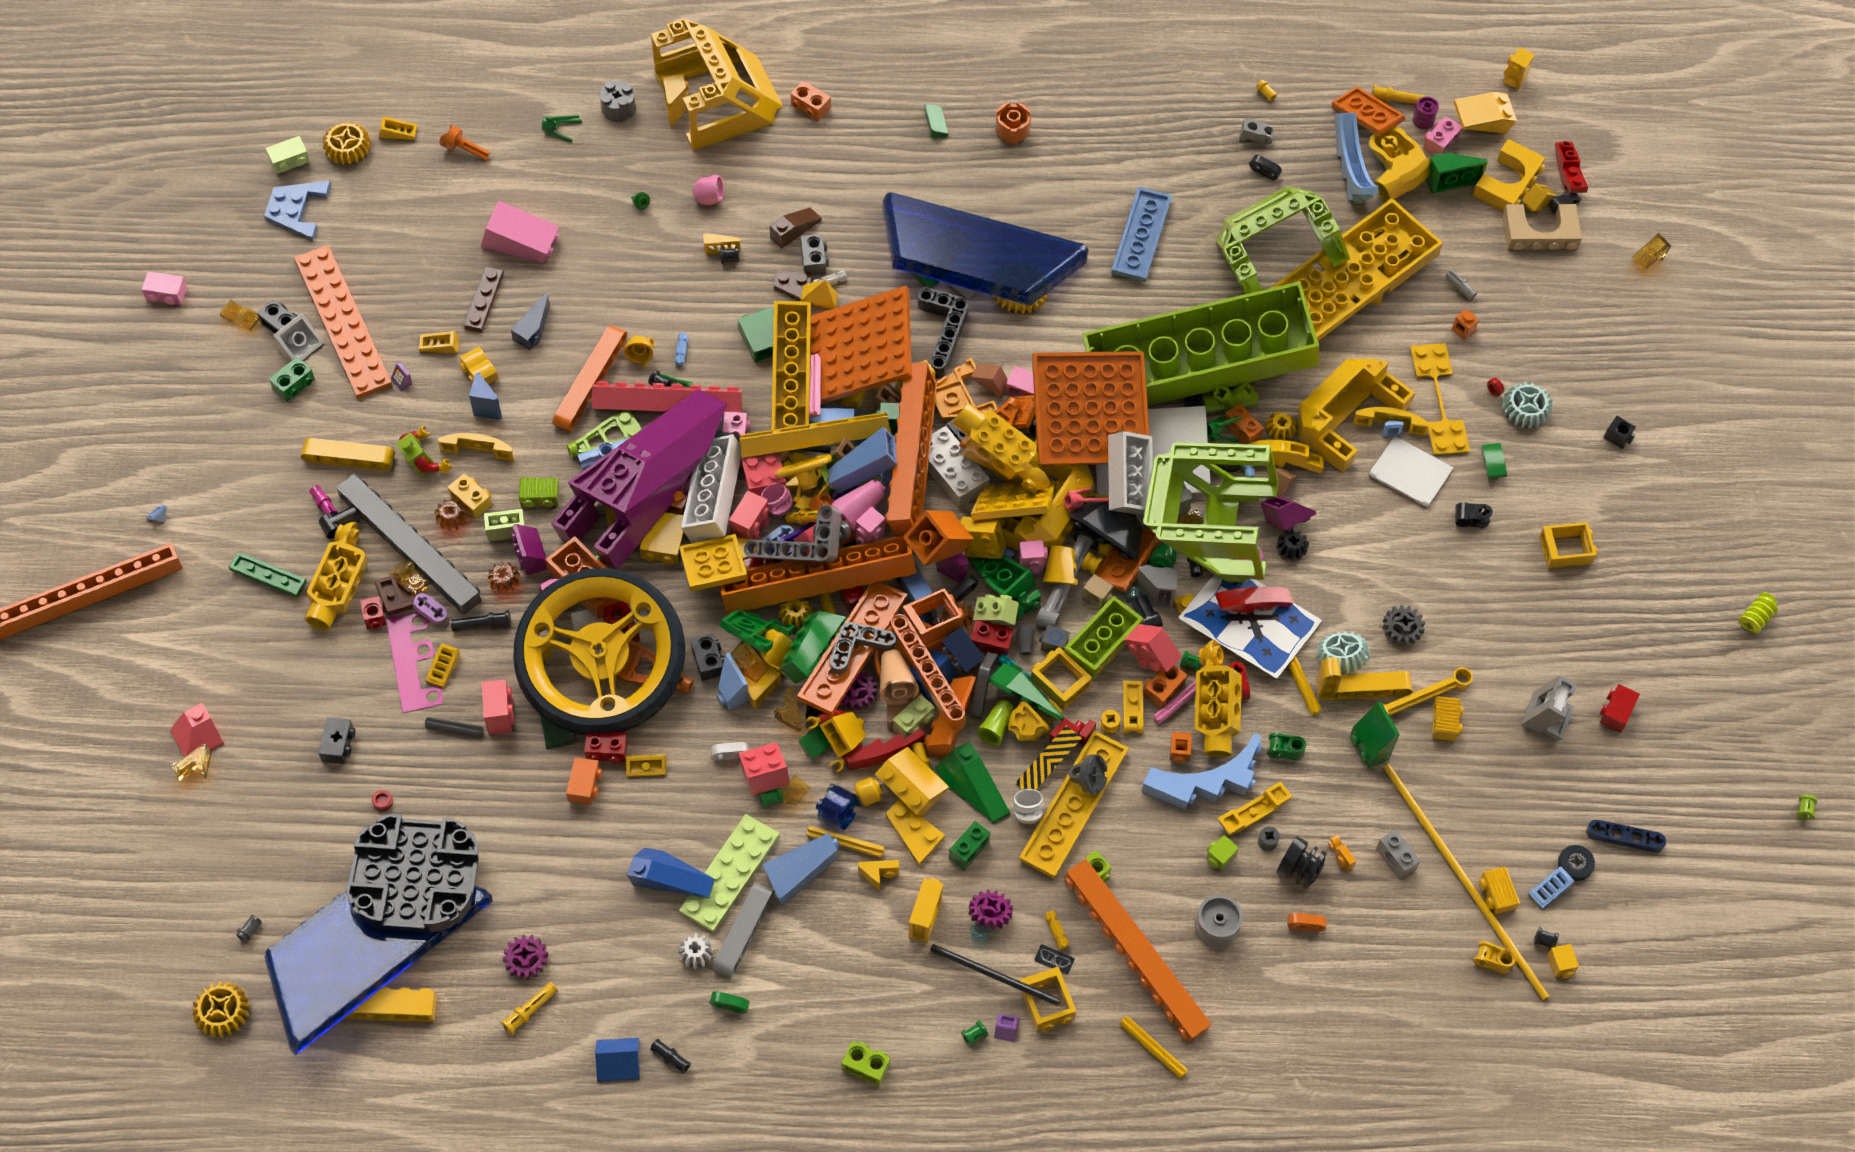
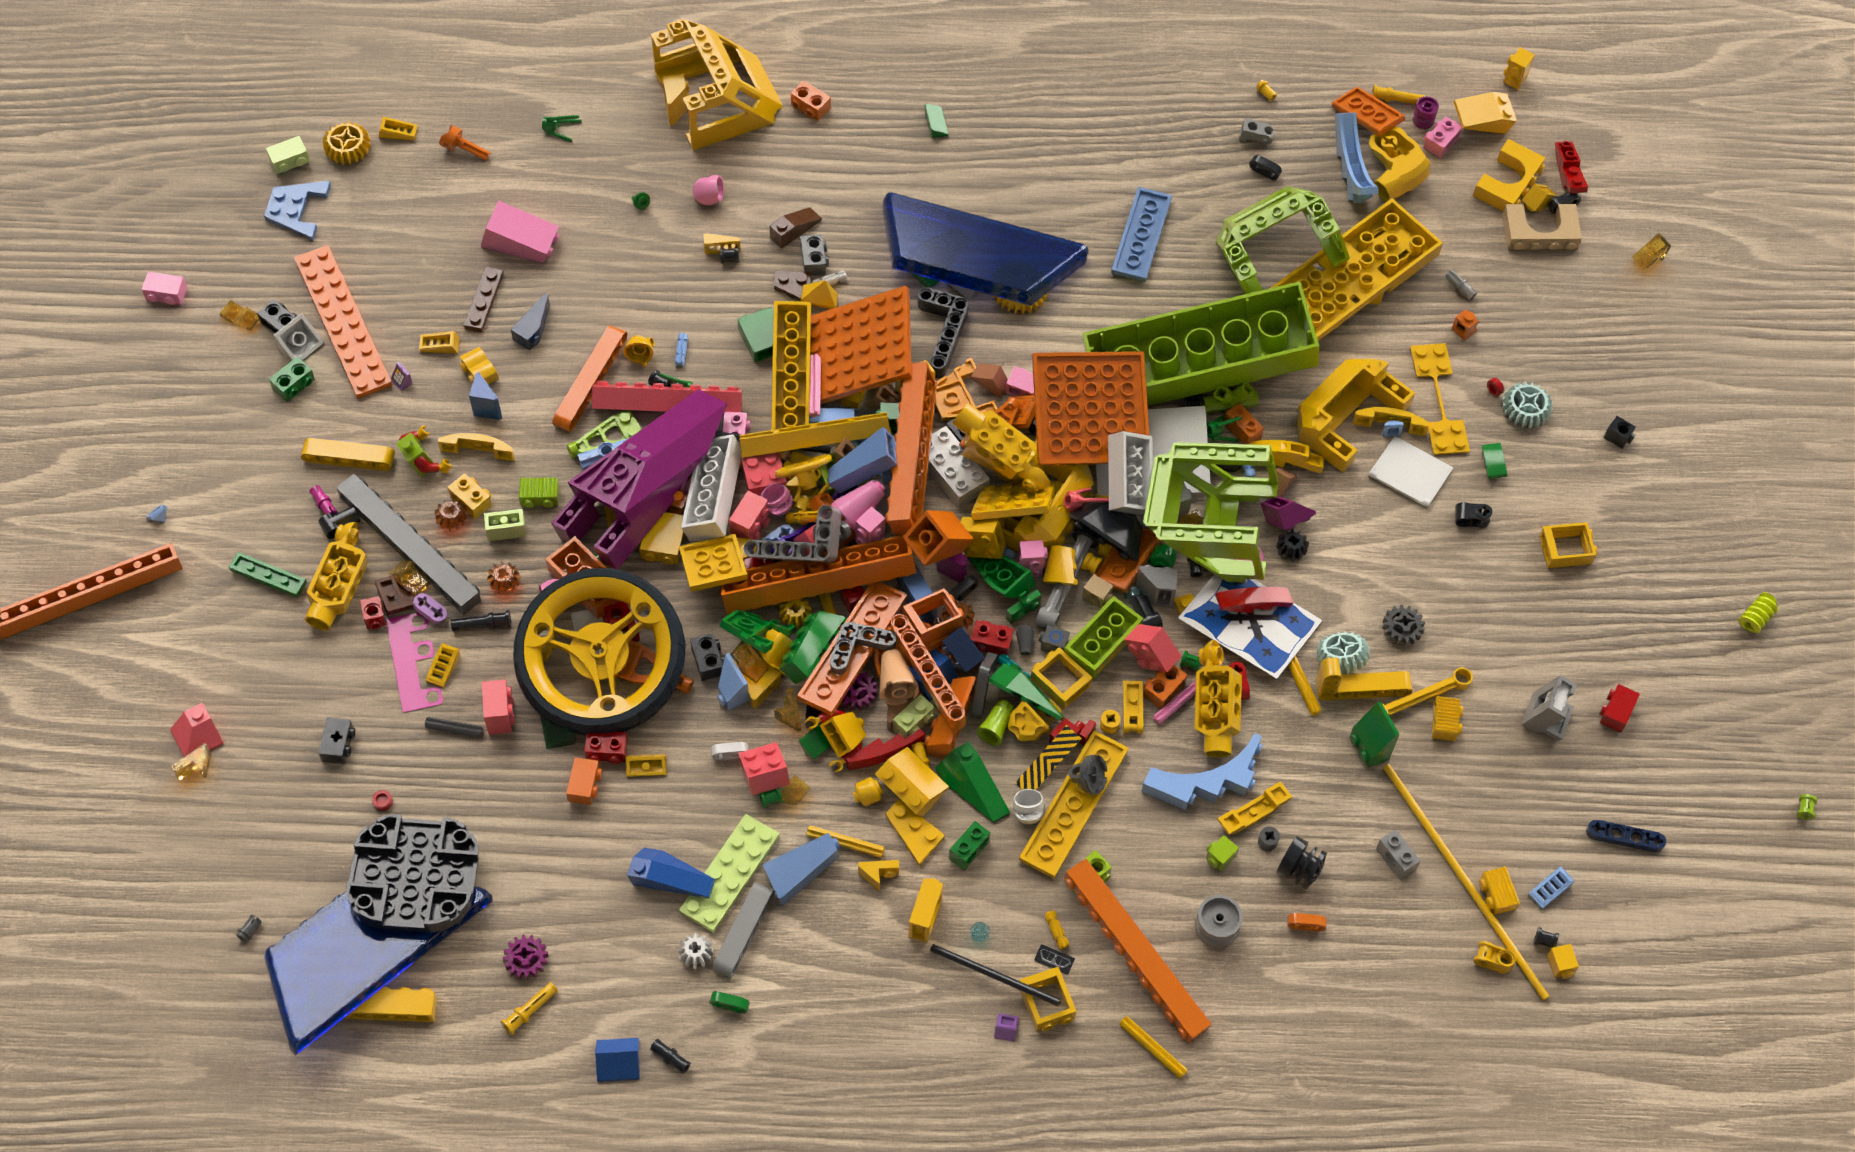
(214, 1014): yellow gear -> none
(529, 549): magenta slope -> none
(617, 100): dark grey brick -> none
(837, 807): clear blue brick -> none
(863, 1067): lime brick -> none
(974, 1033): green bush -> none
(990, 909): magenta gear -> none
(996, 610): yellowish green brick -> none
(1013, 122): orange brick -> none
(1180, 747): orange brick -> none
(1281, 426): yellow gear -> none
(1284, 746): green piece -> none
(1343, 855): light orange plate -> none
(1454, 171): green slope -> none
(1582, 856): black bush -> none

